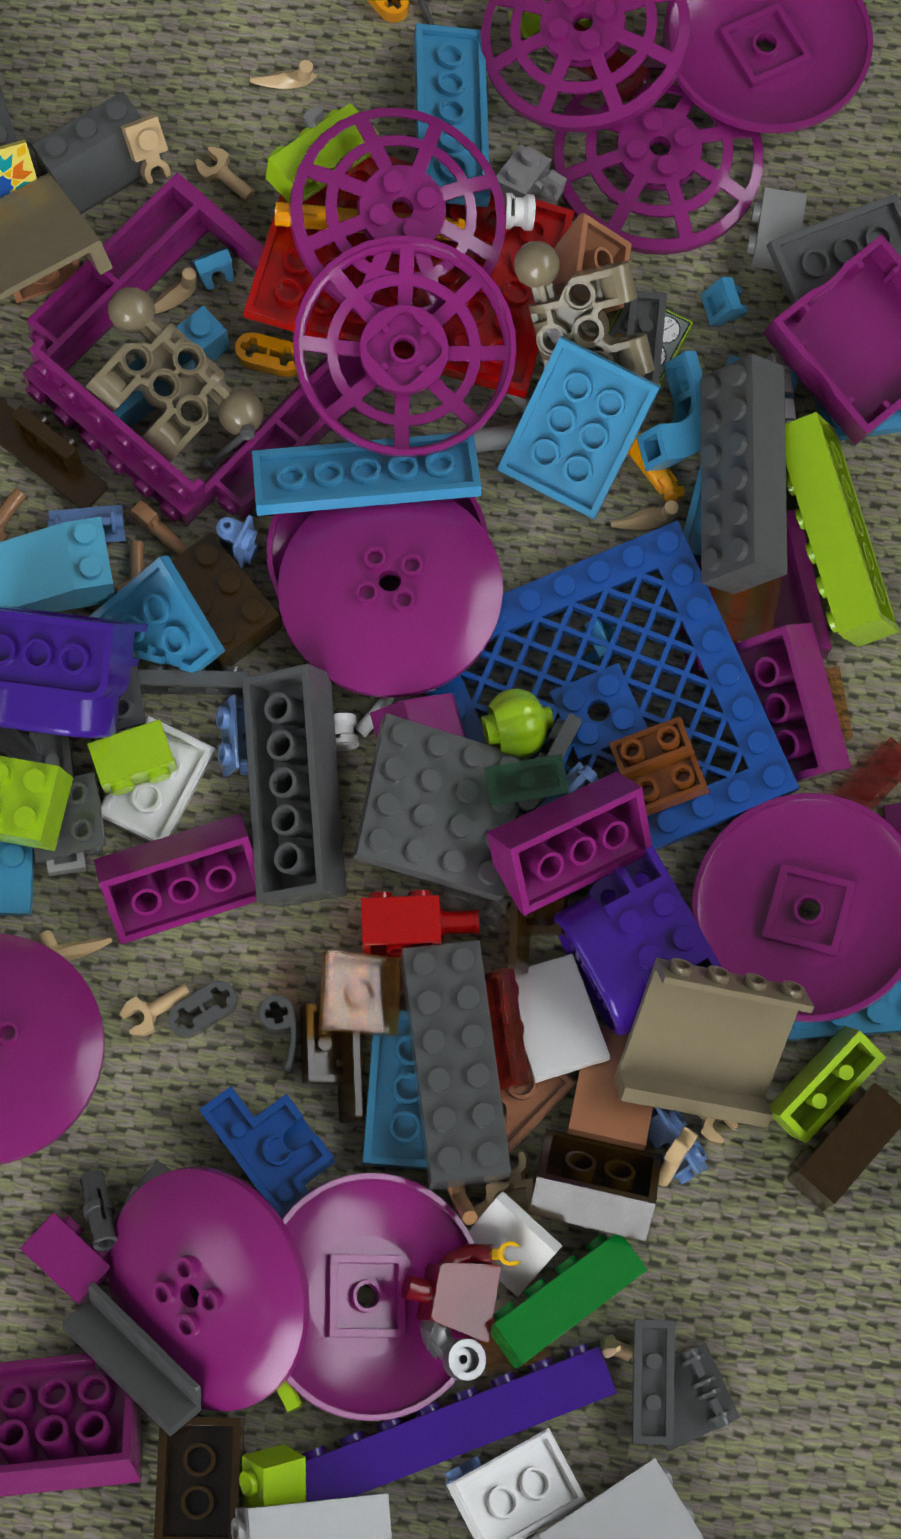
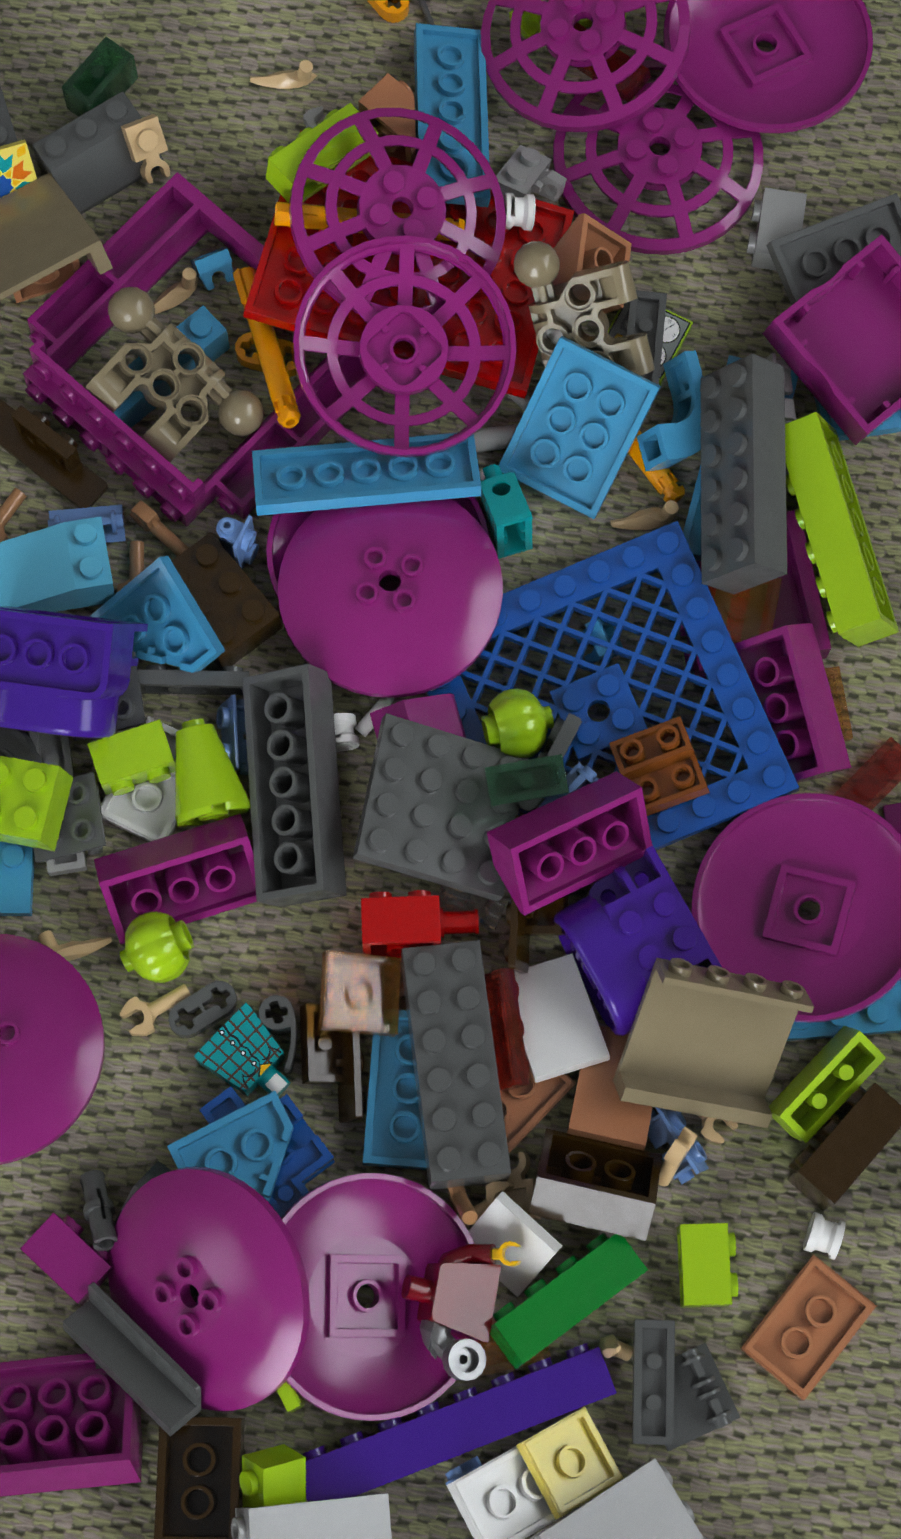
(100, 77): none -> clear green brick
(157, 947): none -> lime plant
(205, 777): none -> lime cone
(222, 173): tan bar -> none
(243, 1144): none -> dark azure plate
(244, 1054): none -> teal torso
(246, 433): dark grey hinge -> none
(269, 357): none -> light orange piece
(392, 94): none -> nougat slope
(505, 512): none -> teal torso
(569, 1462): none -> light yellow tile
(705, 1265): none -> lime brick
(723, 302): dark azure tile -> none
(808, 1327): none -> nougat tile
(824, 1236): none -> white wheel

